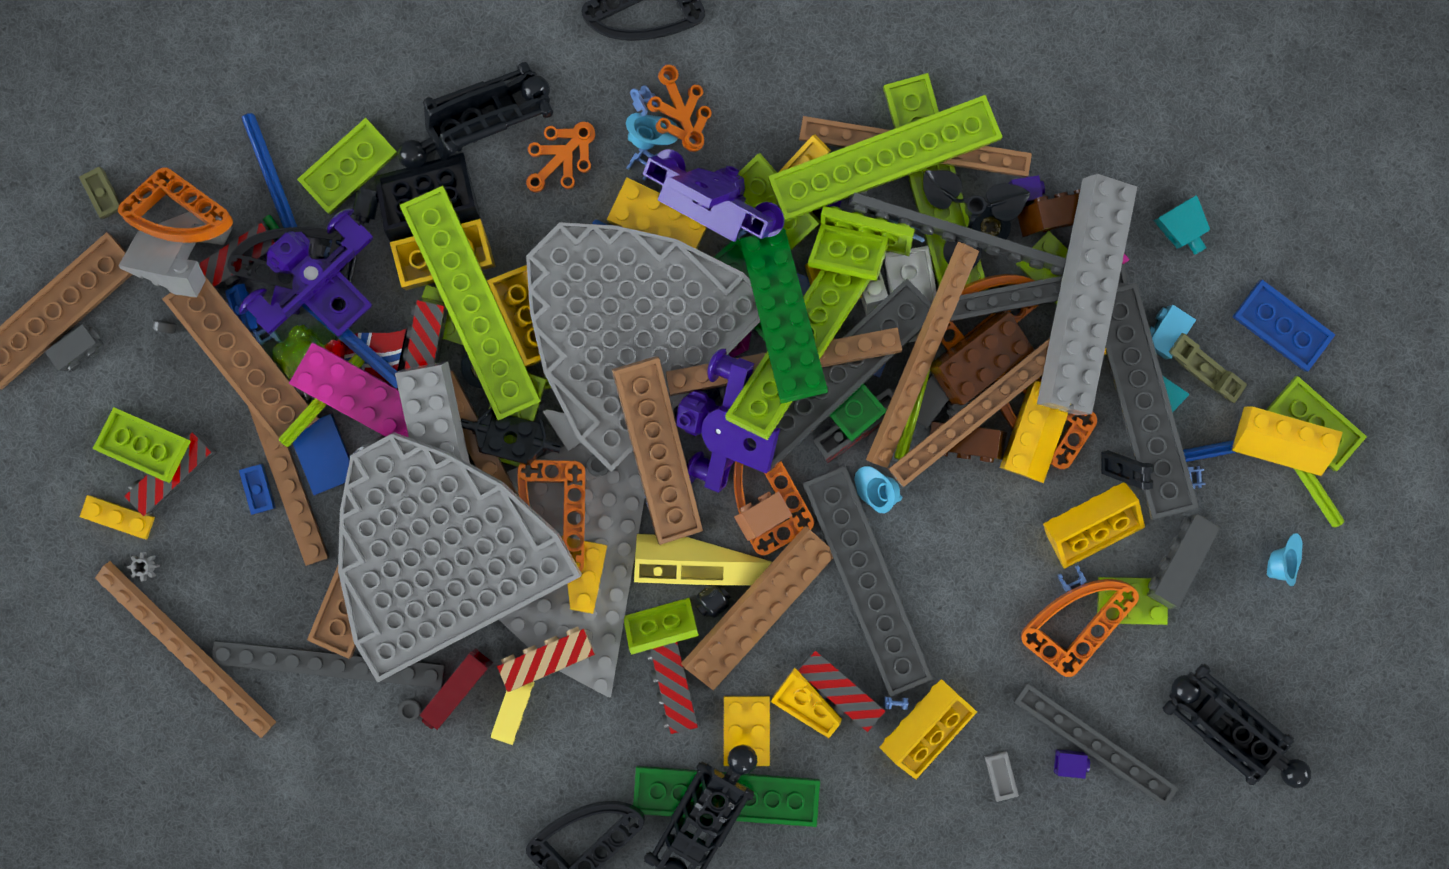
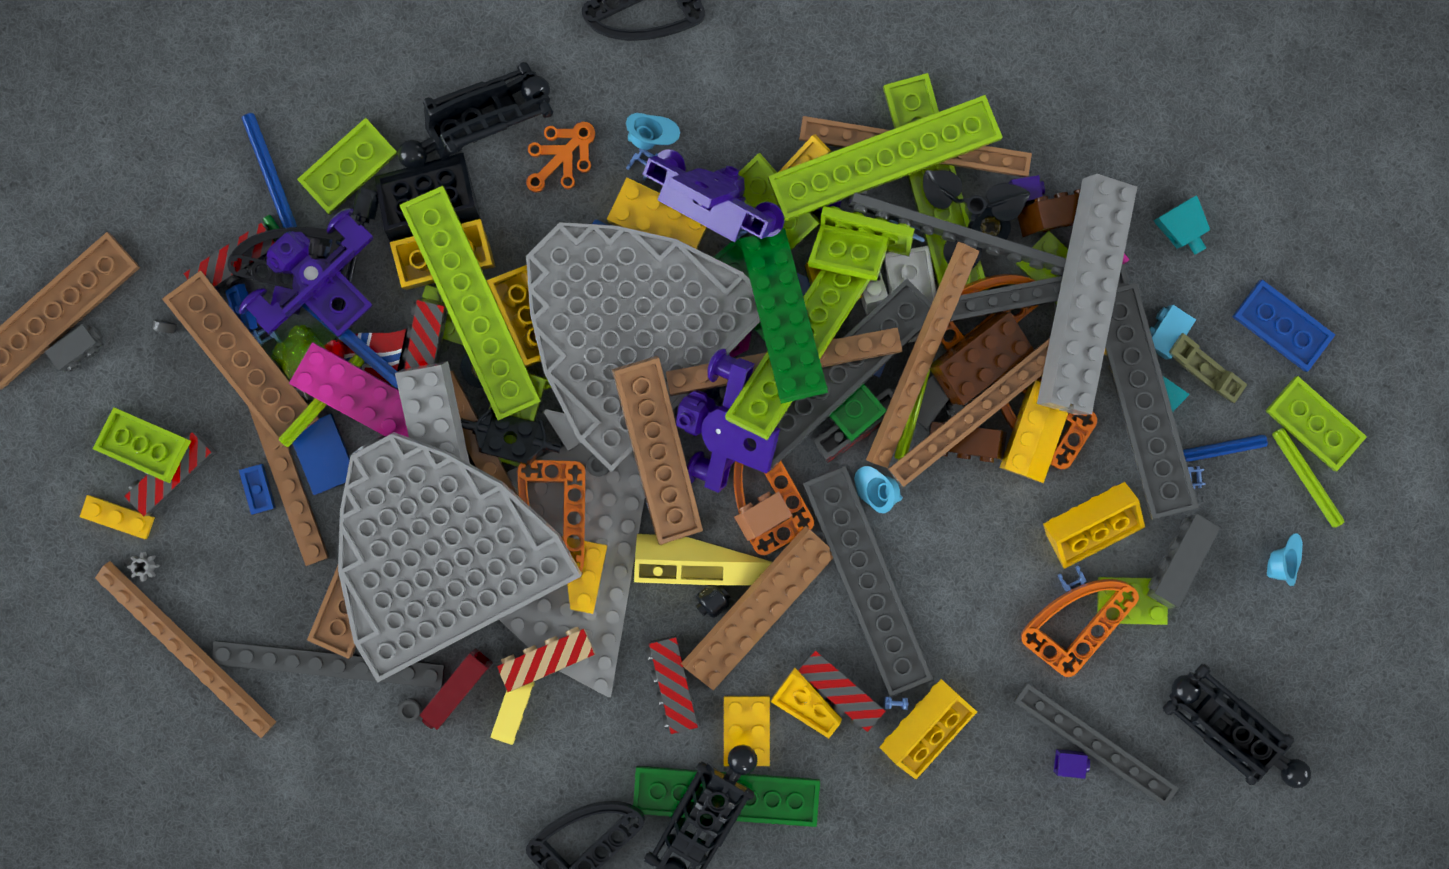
(100, 192): olive plate -> none
(160, 188): orange beam -> none
(166, 261): light grey wedge -> none
(639, 101): medium blue piece -> none
(660, 626): lime plate -> none
(680, 112): orange plant -> none
(1001, 776): light grey tile -> none
(1127, 470): black plate -> none
(1286, 440): yellow slope -> none

